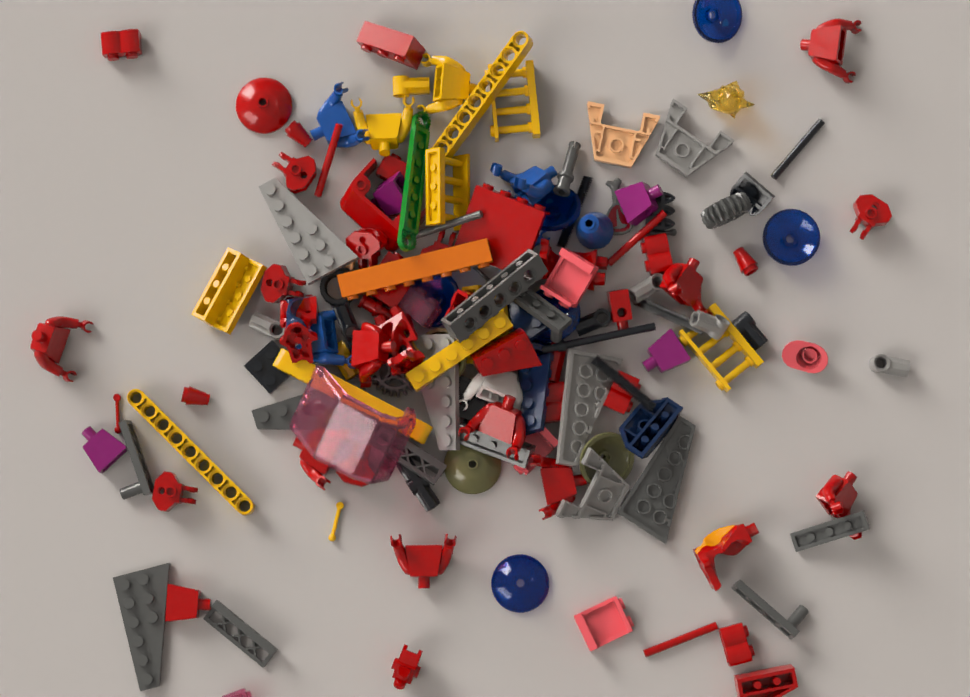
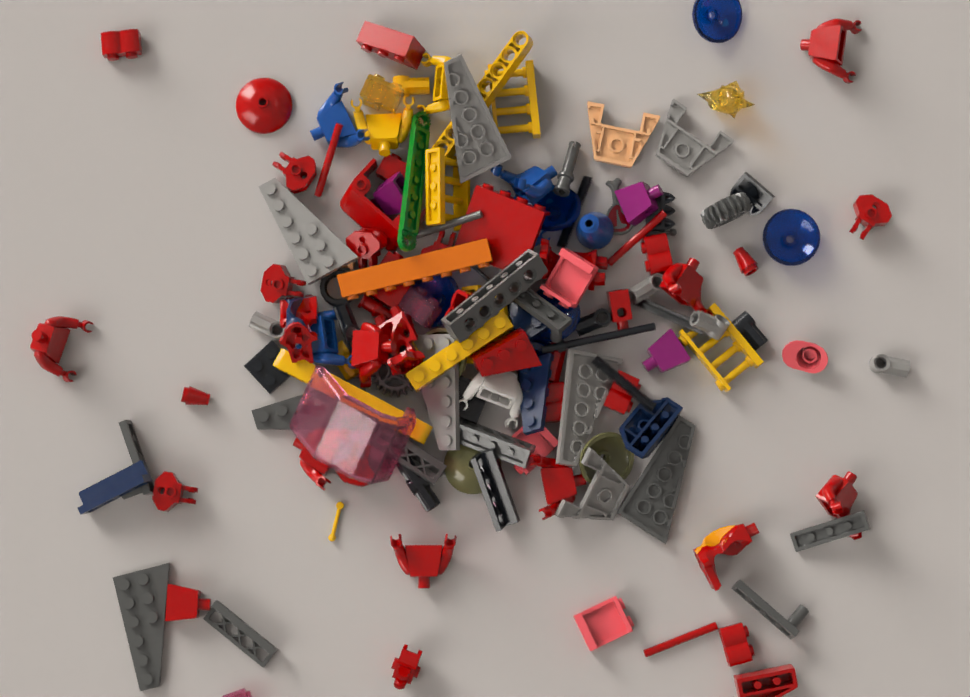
(102, 448): magenta torso -> none
(114, 487): none -> dark blue panel
(117, 398): red hinge -> none
(184, 445): yellow beam -> none
(228, 291): yellow brick -> none
(298, 133): red cone -> none
(381, 94): none -> clear yellow brick
(474, 130): none -> light grey wing
(494, 489): none -> black fence
(501, 422): red torso -> none
(505, 583): clear blue dish -> none
(797, 149): black bar -> none

